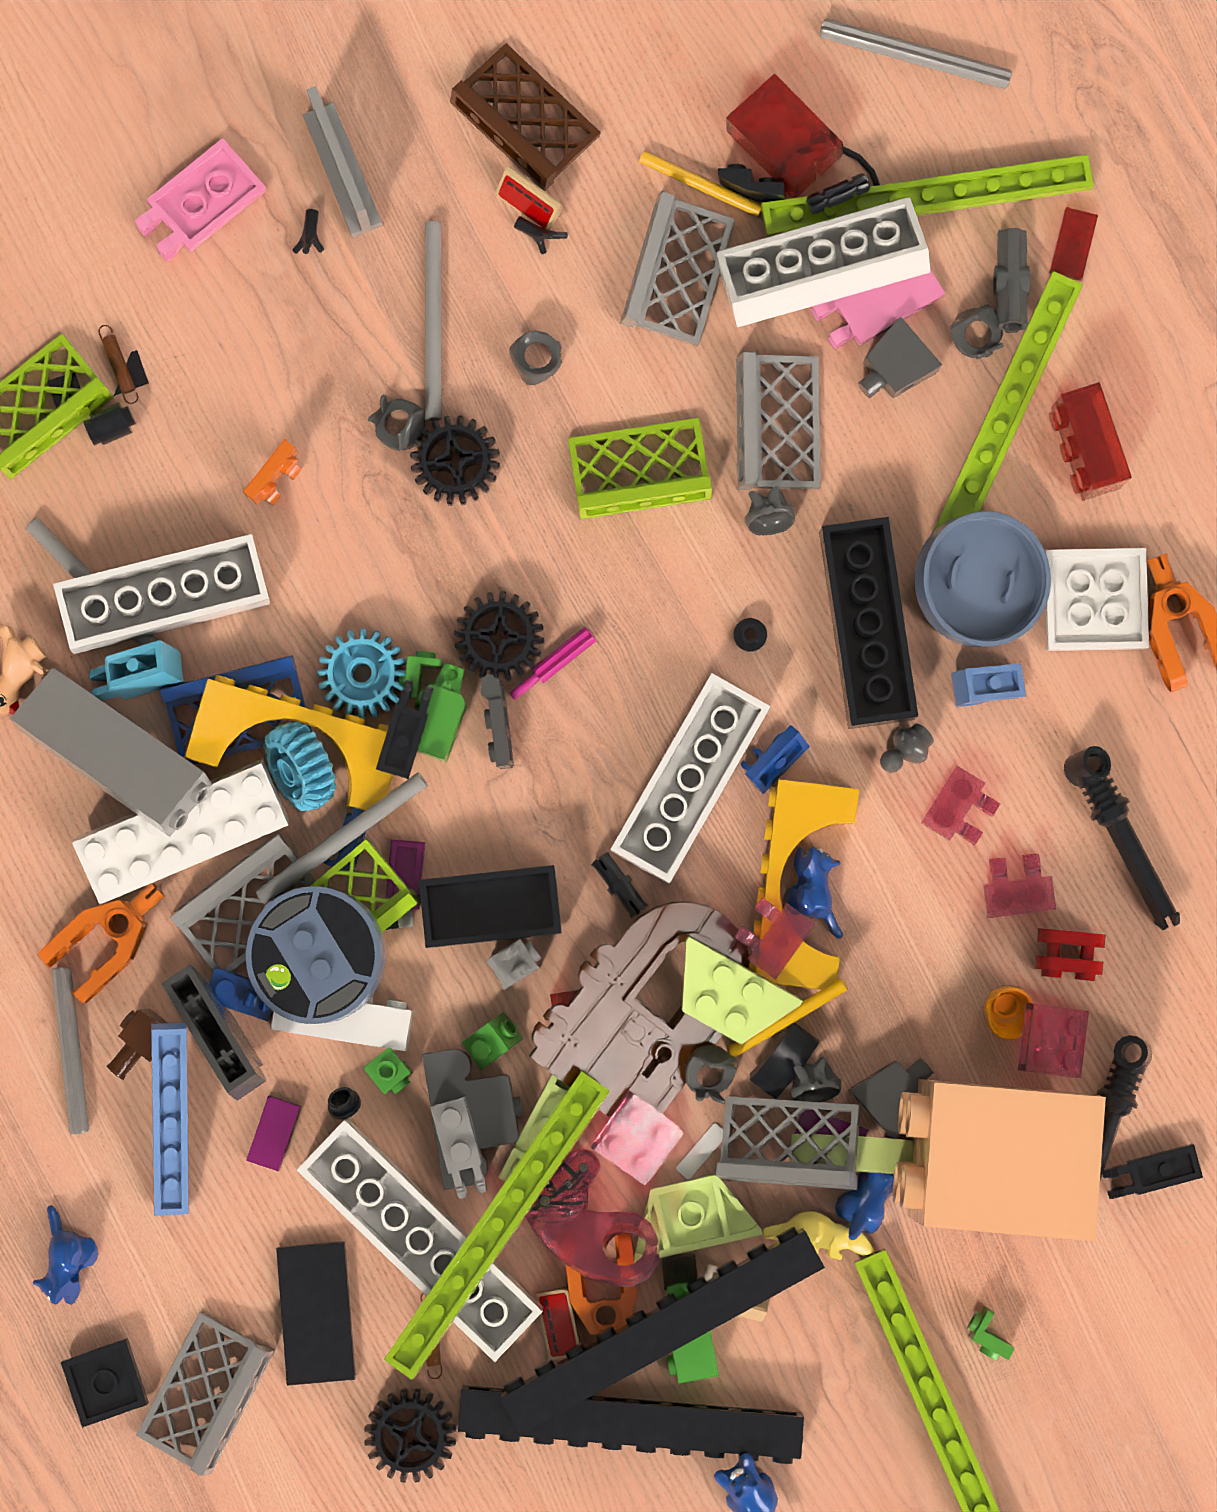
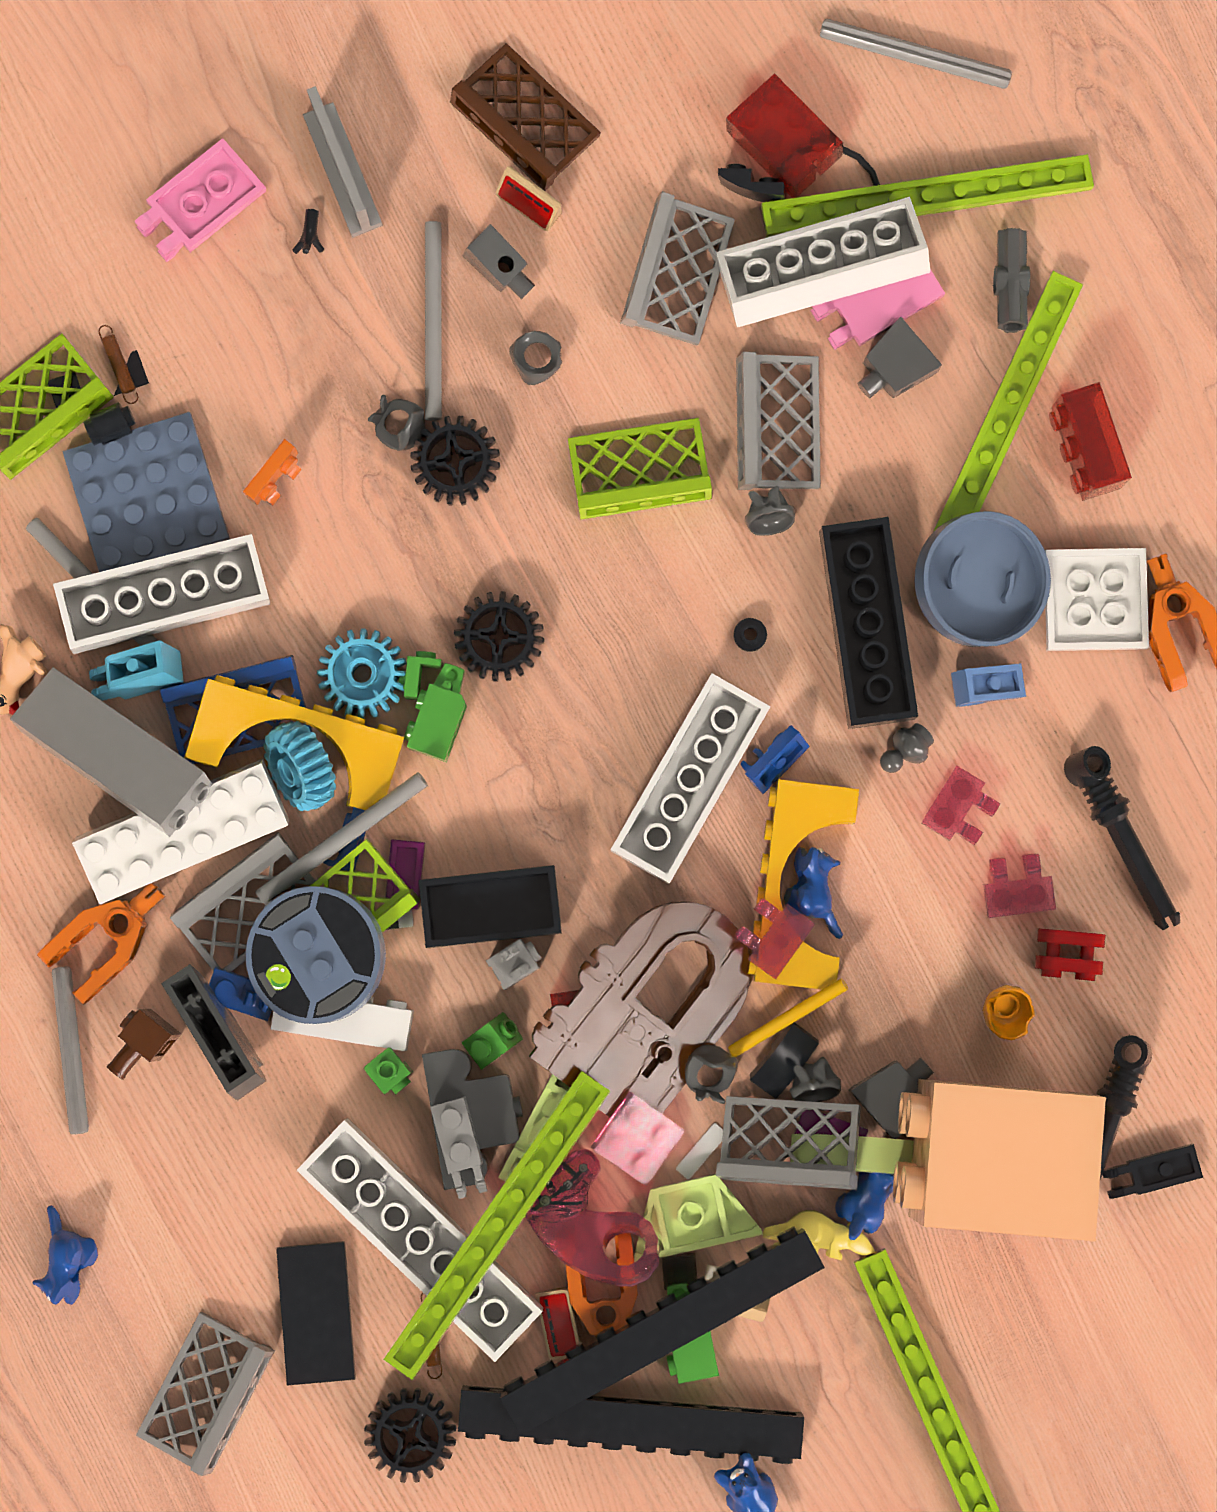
(104, 1382): black plate -> none
(146, 494): none -> sand blue plate
(170, 1118): medium blue plate -> none
(273, 1133): magenta tile -> none
(343, 1103): black plate -> none
(404, 734): black hinge -> none
(492, 249): none -> dark grey torso
(497, 719): dark grey hinge -> none
(538, 233): black bar -> none
(556, 661): dark pink axle -> none
(619, 884): black pin -> none
(700, 183): yellow bar -> none
(730, 995): yellowish green wing -> none
(838, 193): black axle -> none
(987, 315): dark grey piece -> none
(991, 1345): bright green bracket -> none
(1053, 1040): clear pink plate -> none
(1073, 243): clear red plate -> none

